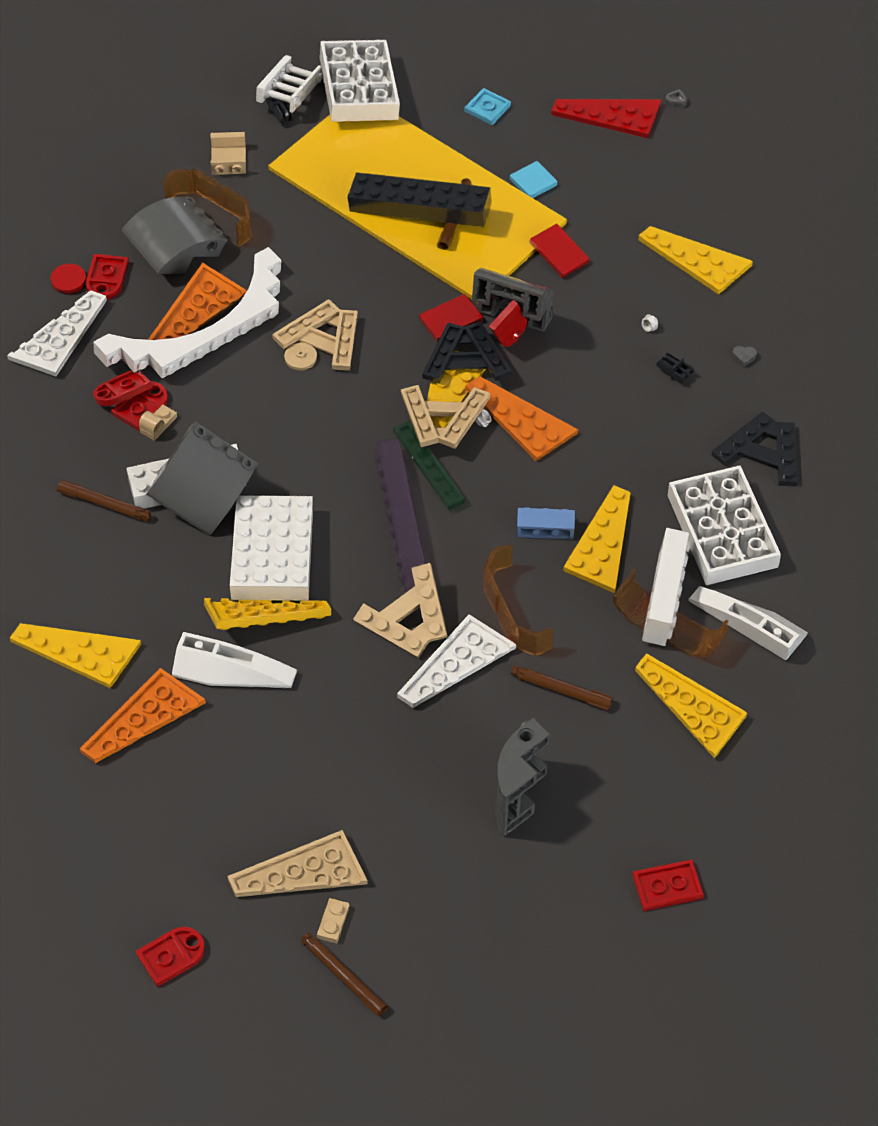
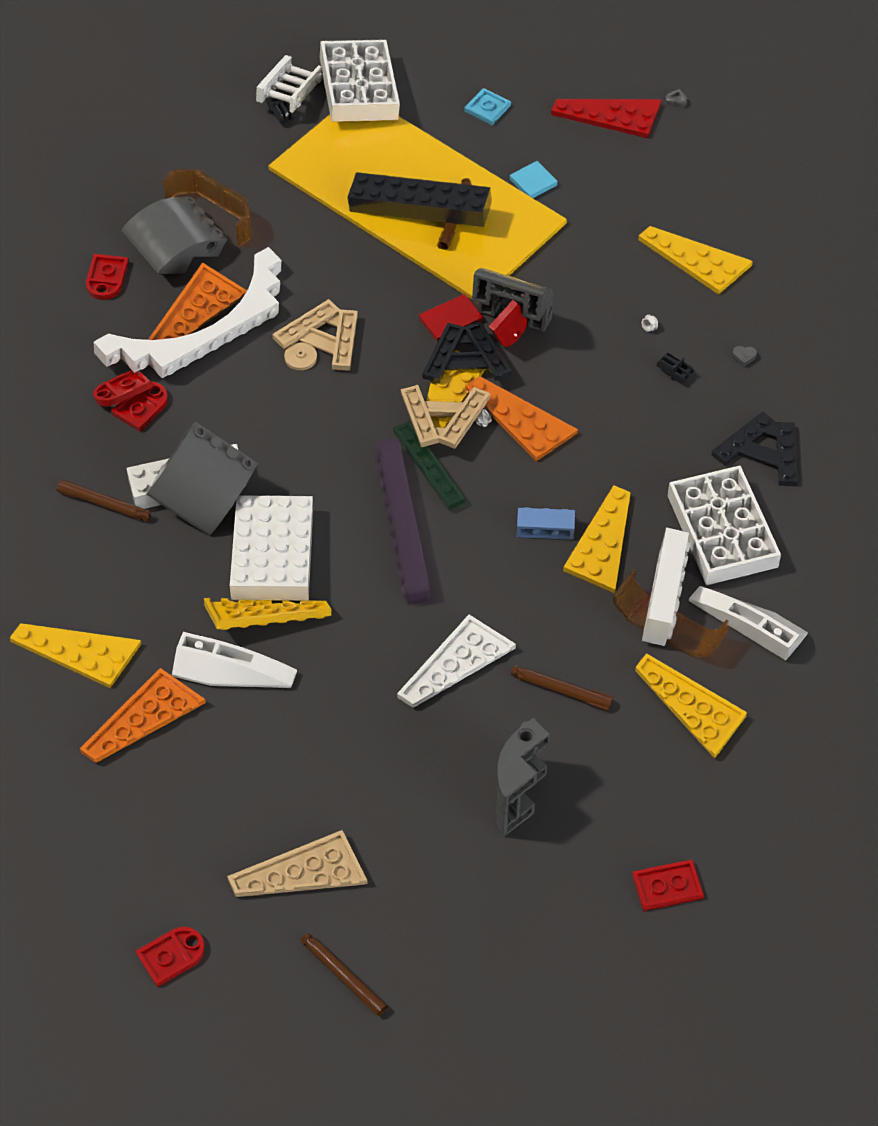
(59, 338): white wing -> none
(68, 278): red tile -> none
(155, 424): tan plate -> none
(228, 153): tan panel -> none
(333, 920): tan plate -> none
(387, 621): tan plate -> none
(525, 639): clear orange windscreen -> none
(559, 250): red tile -> none

